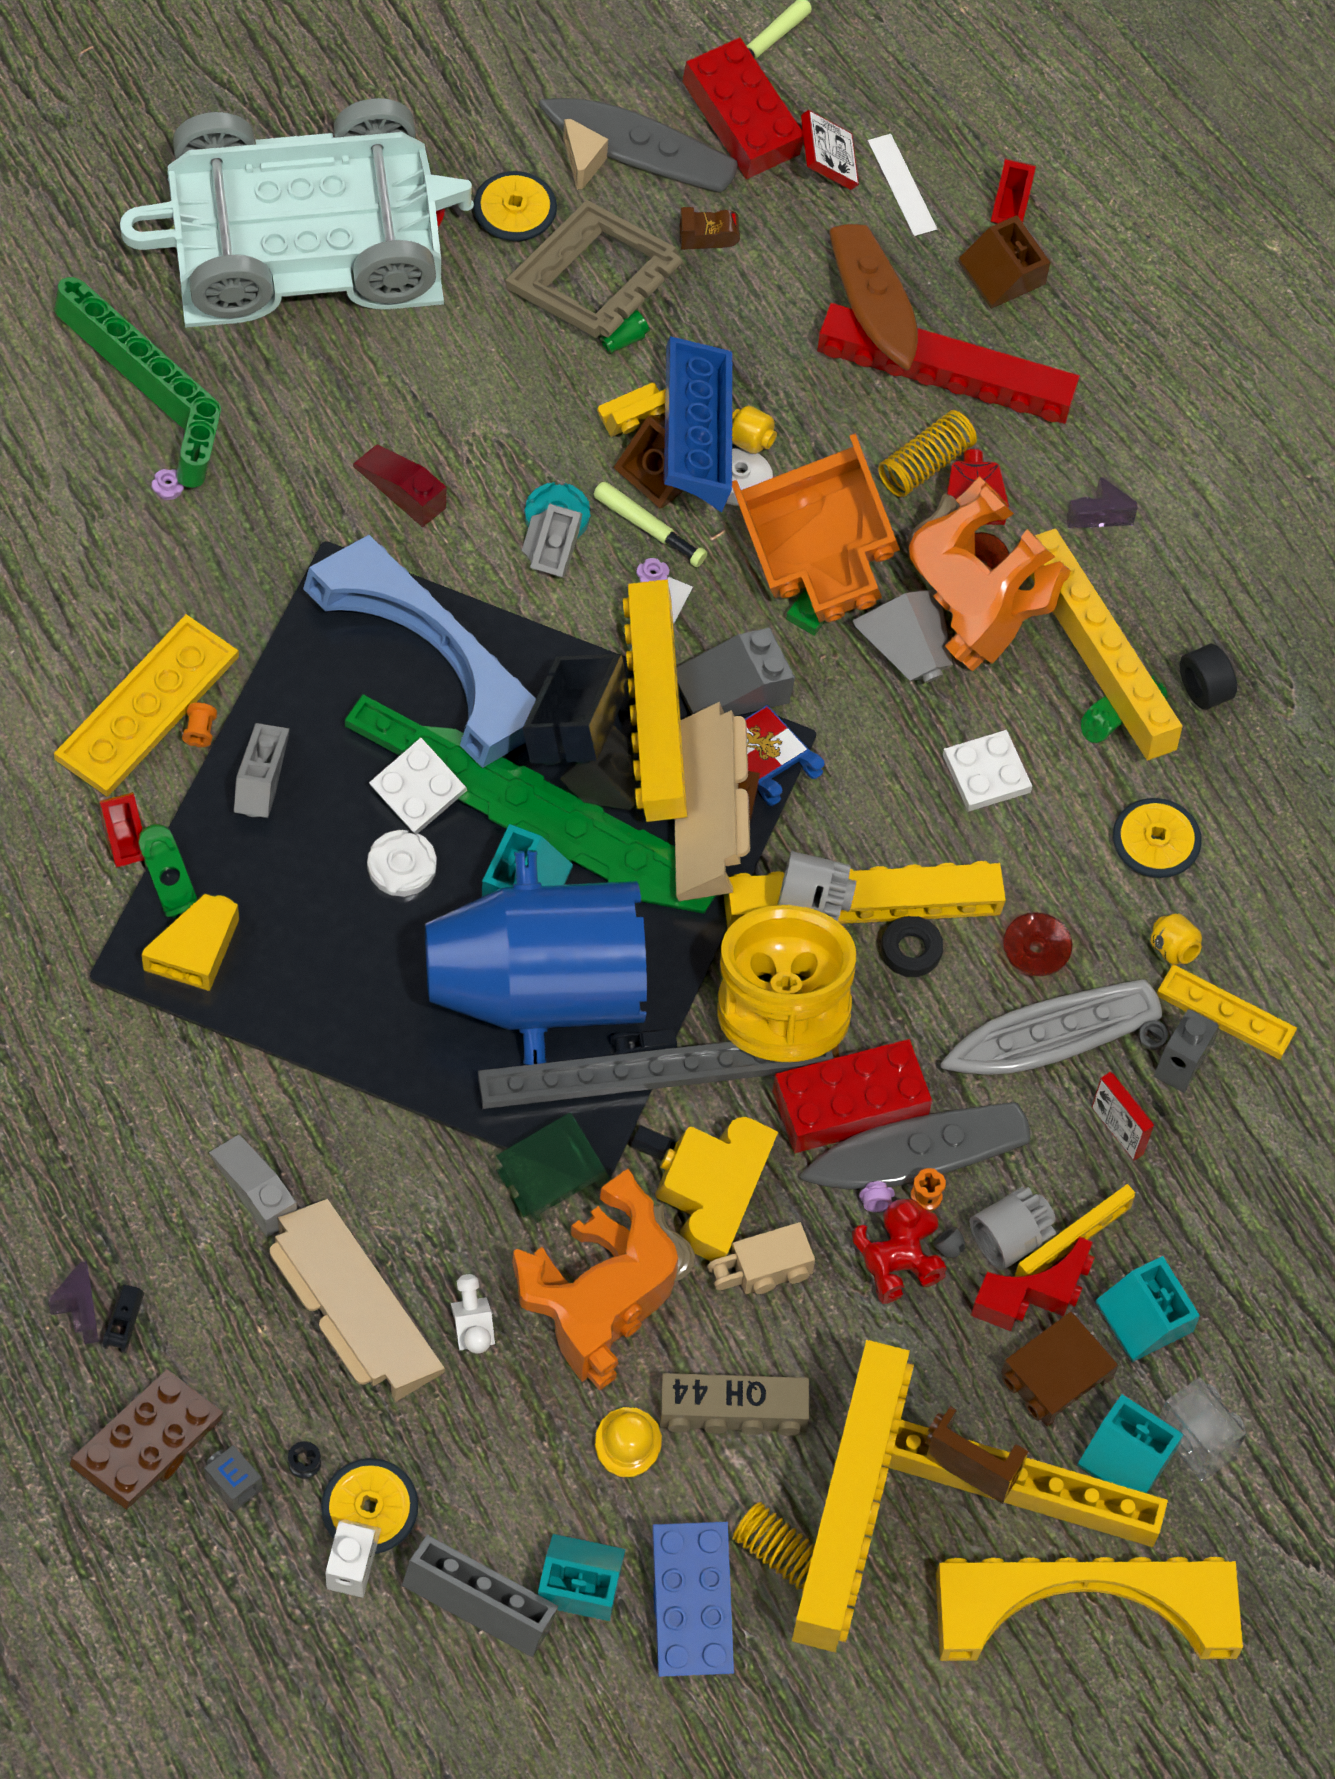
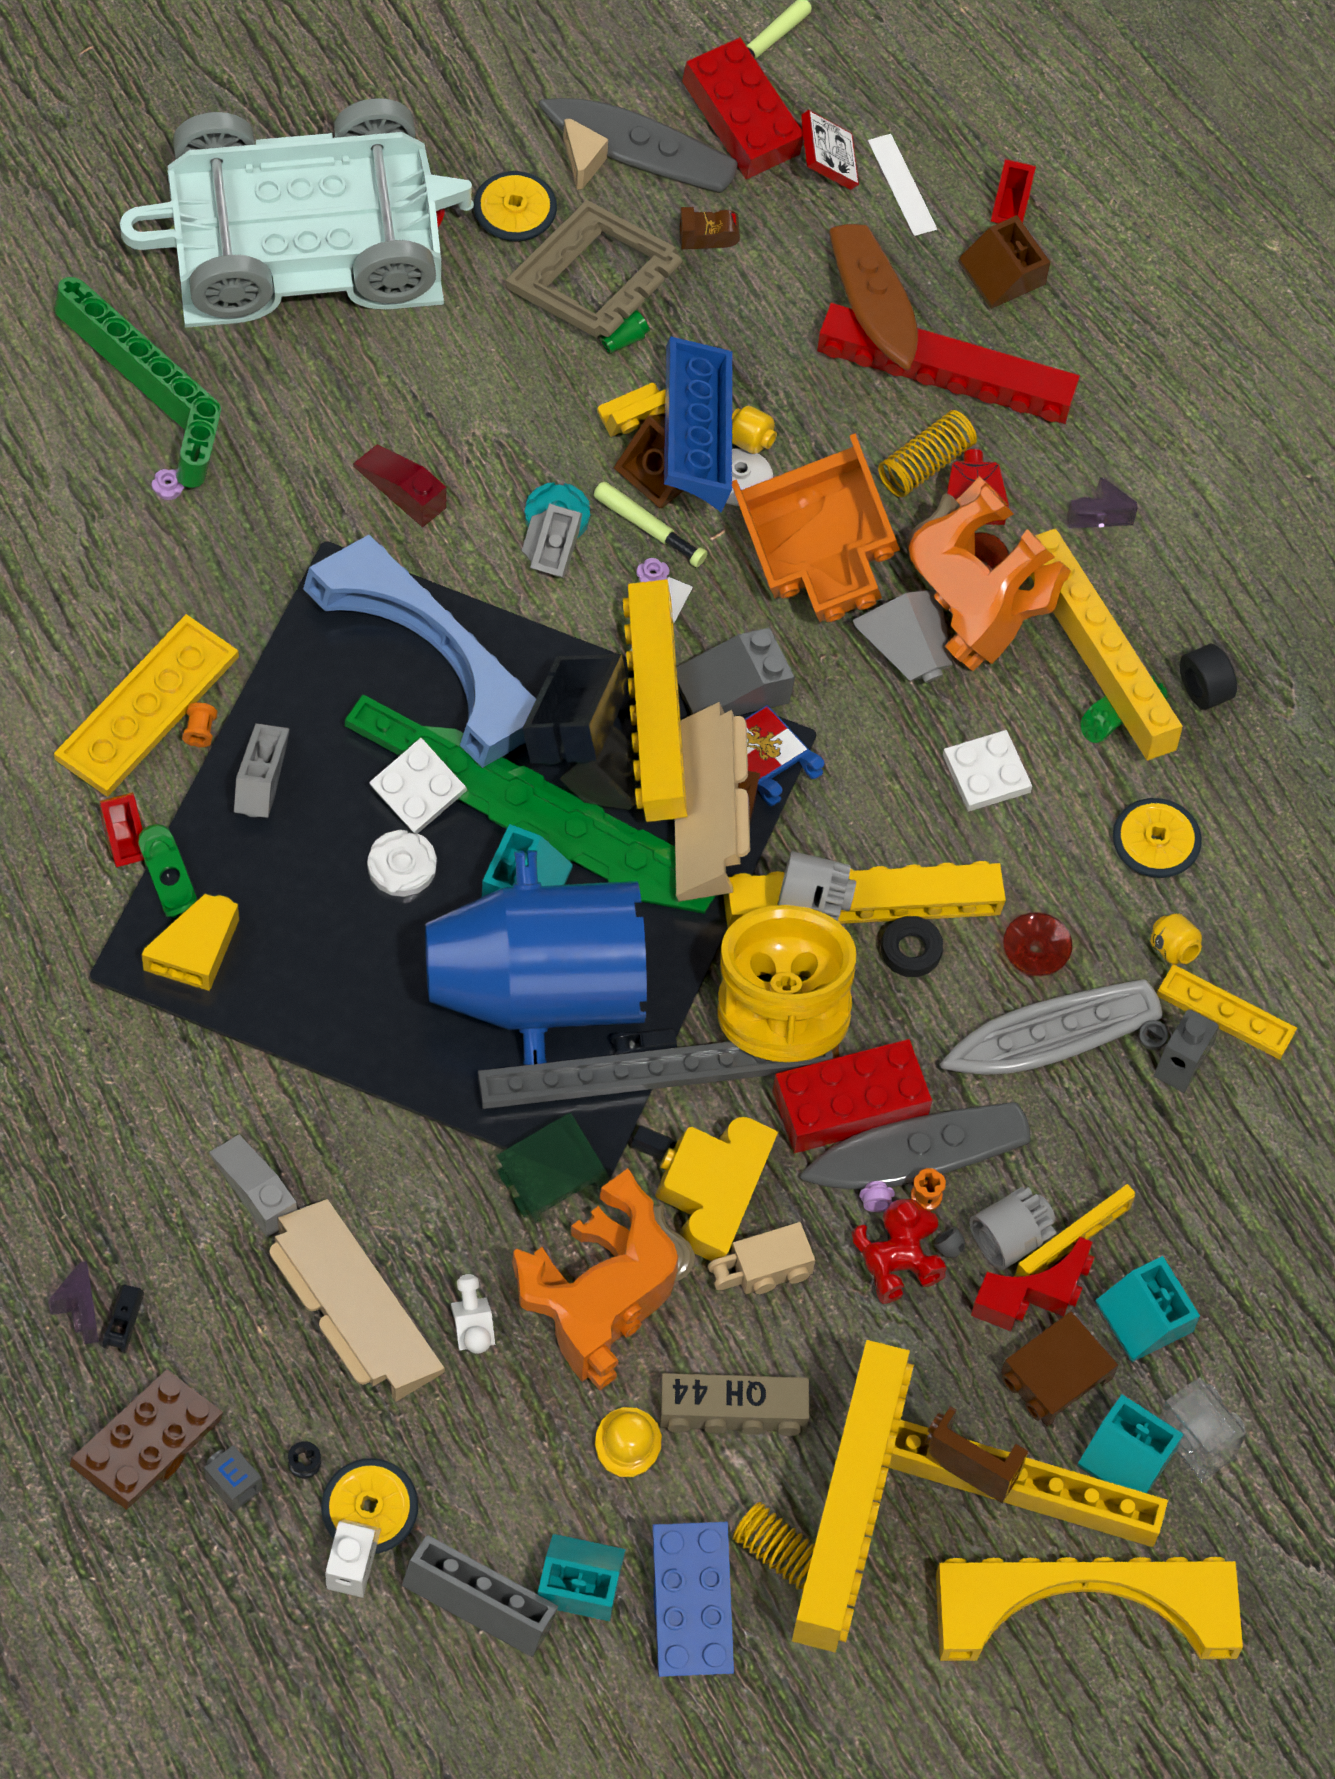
(803, 615): green plate -> none
(1122, 1115): tile -> none

